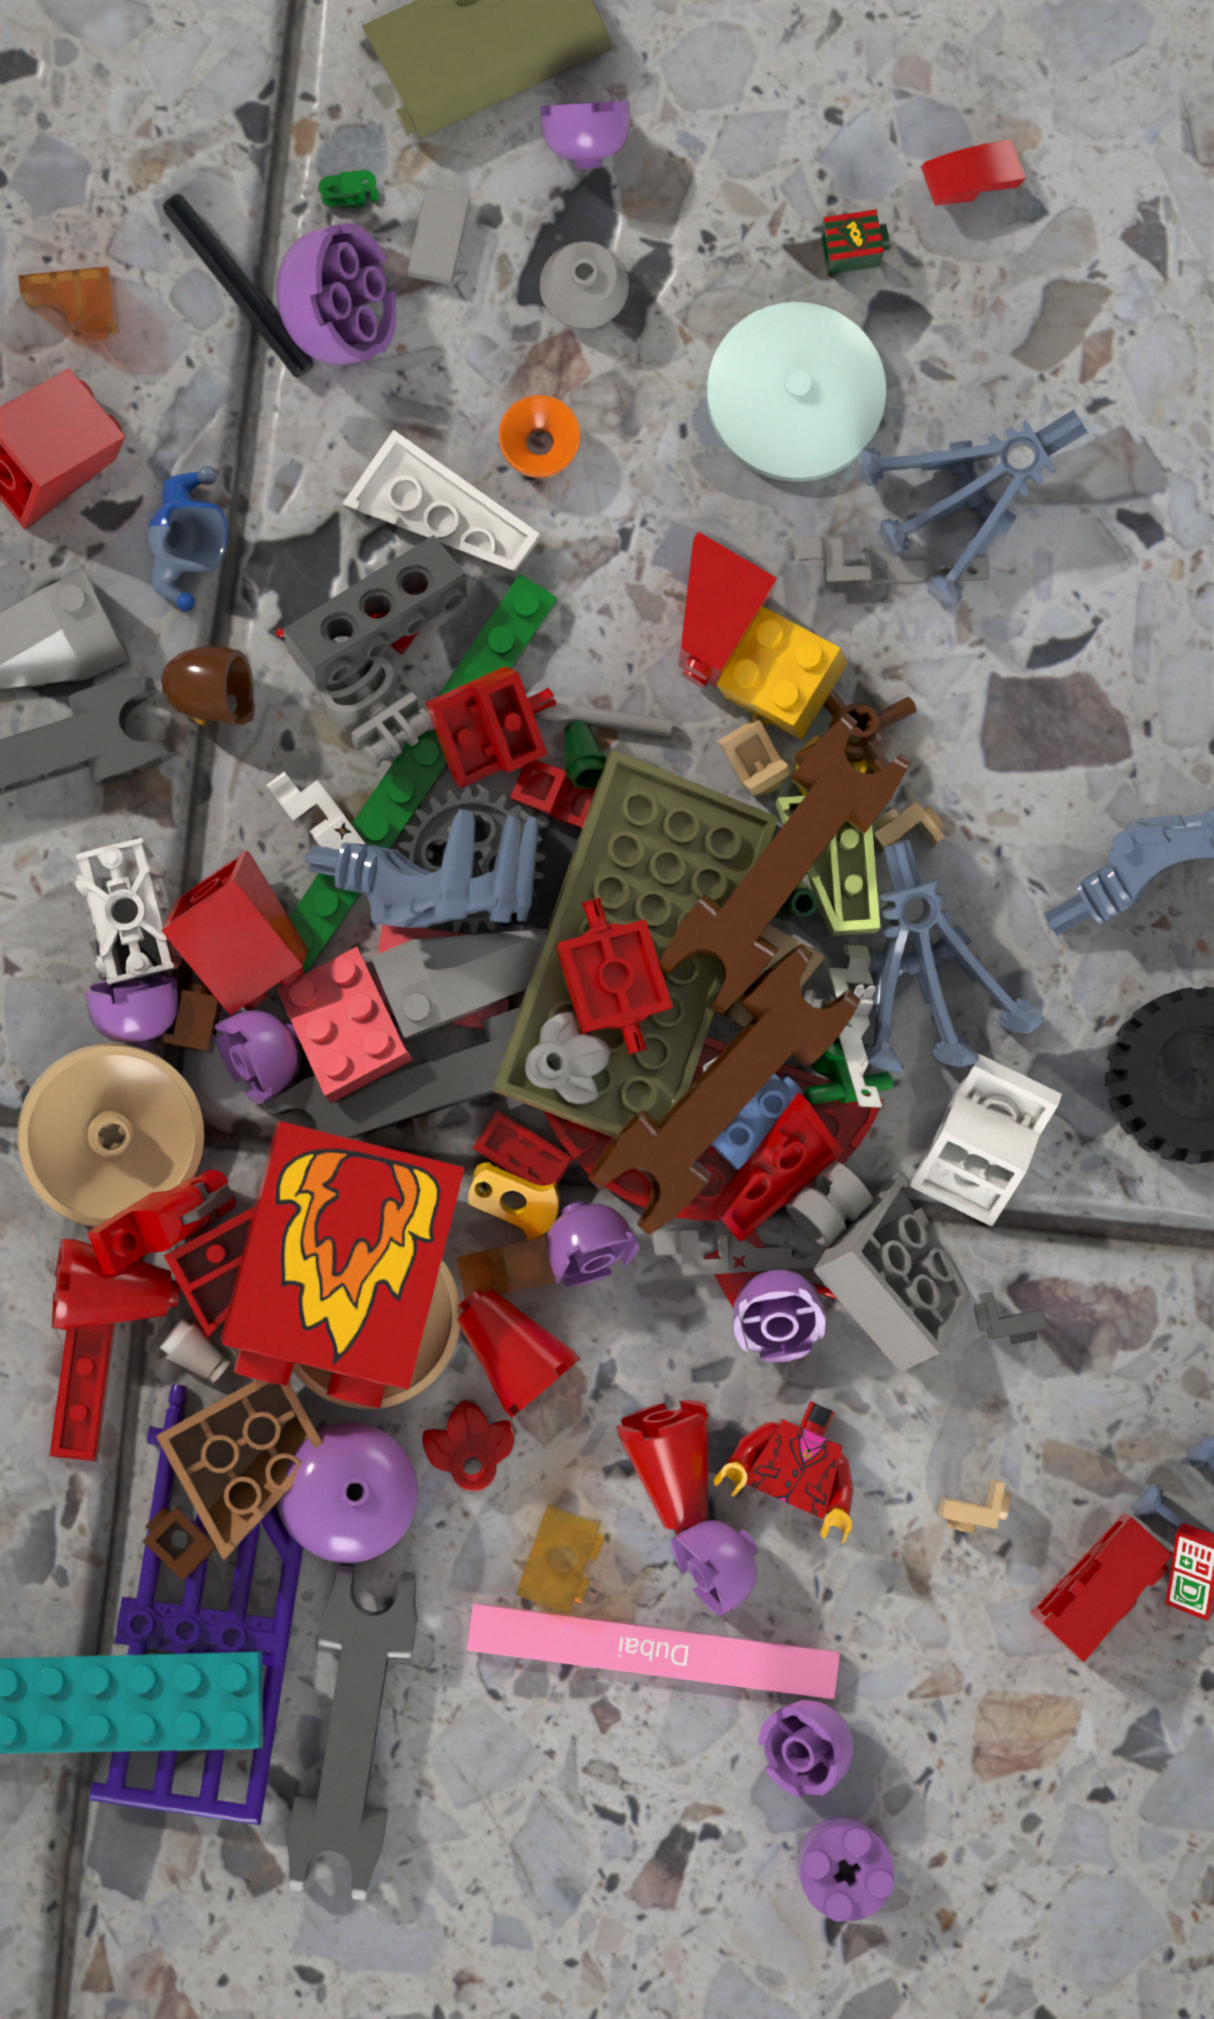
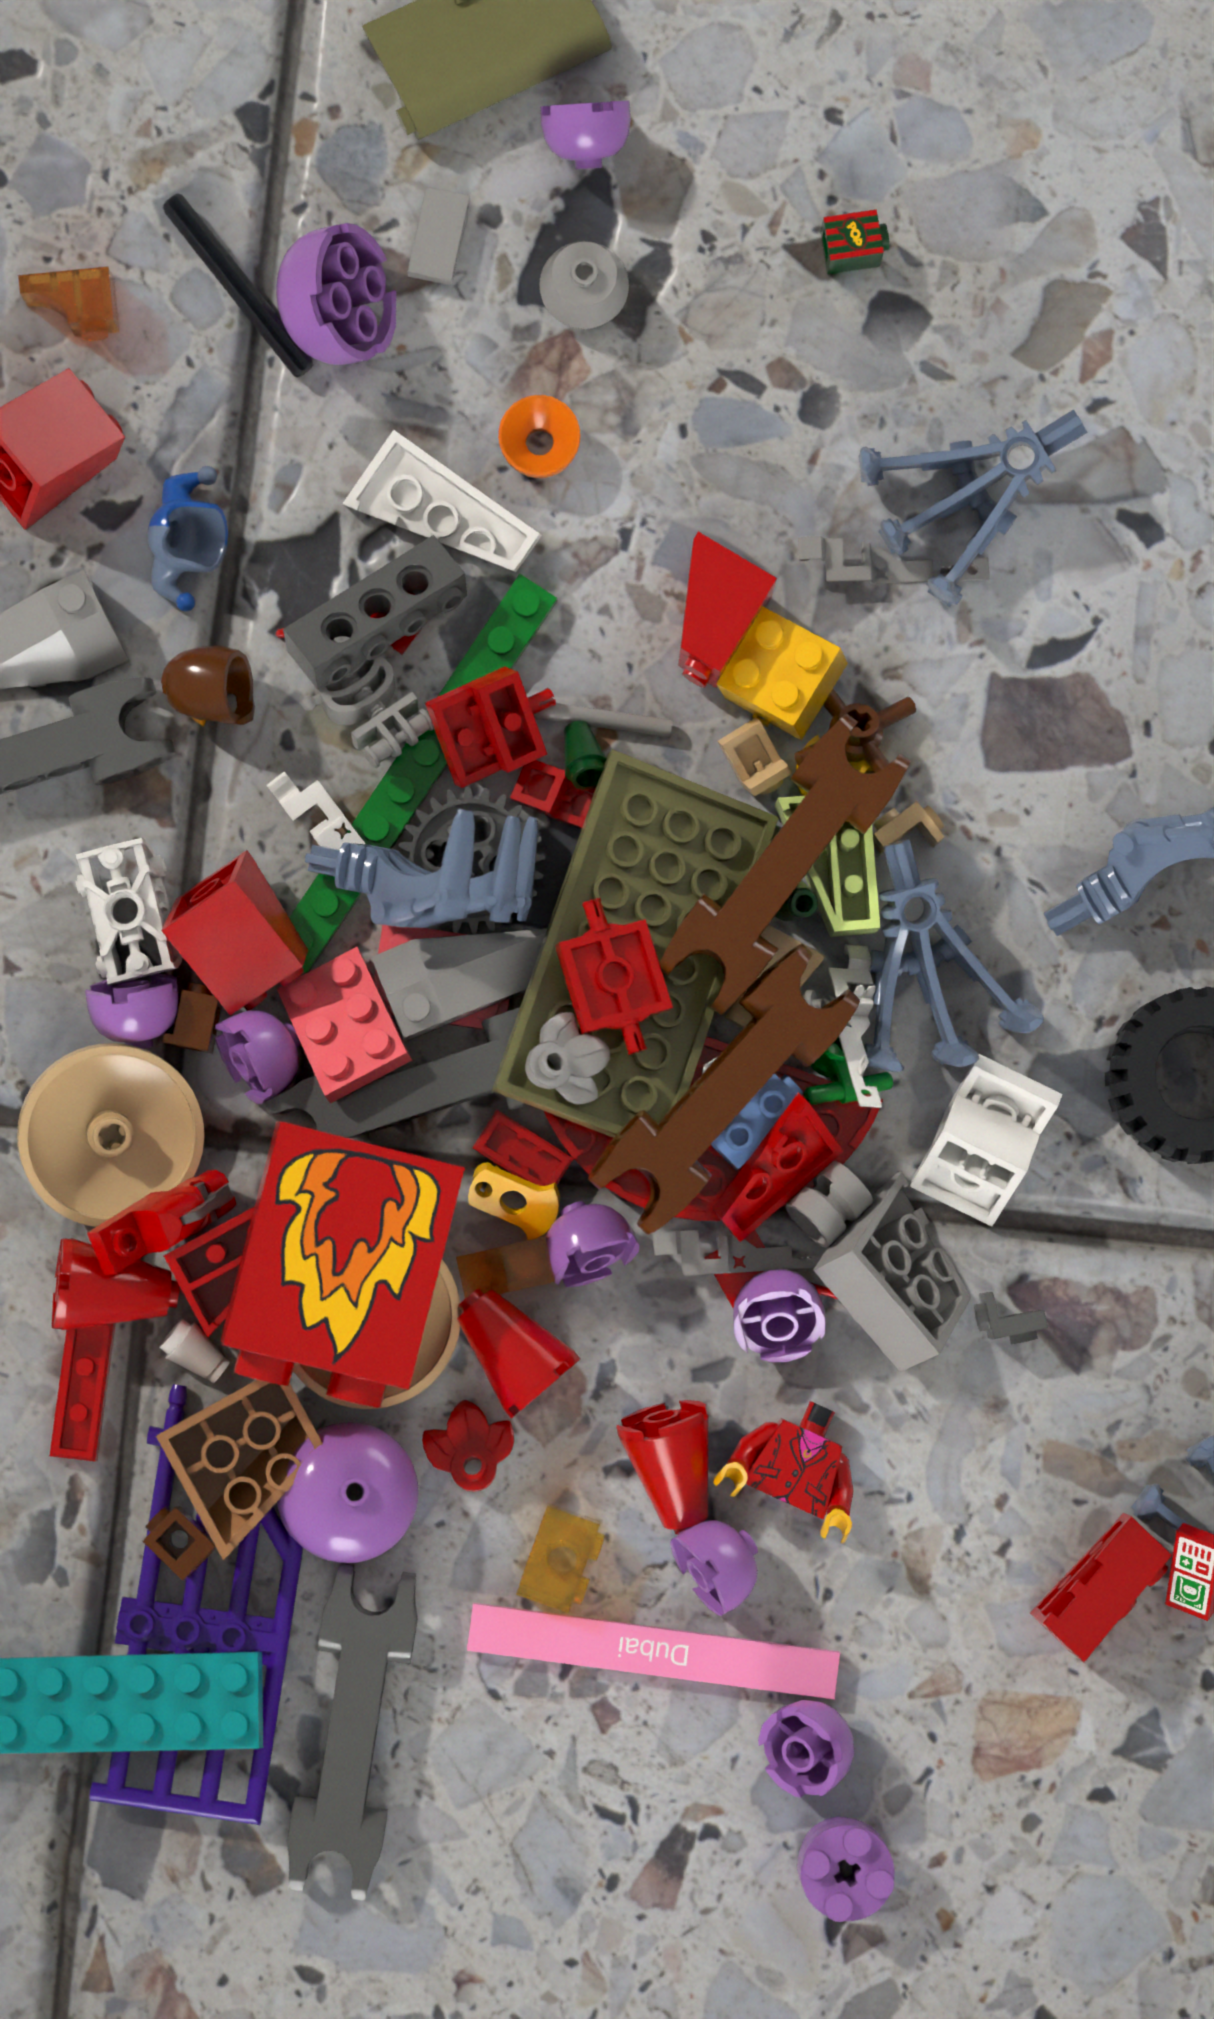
(347, 189): green piece -> none
(796, 391): light aqua dish -> none
(966, 1515): tan bracket -> none
(972, 170): red slope -> none

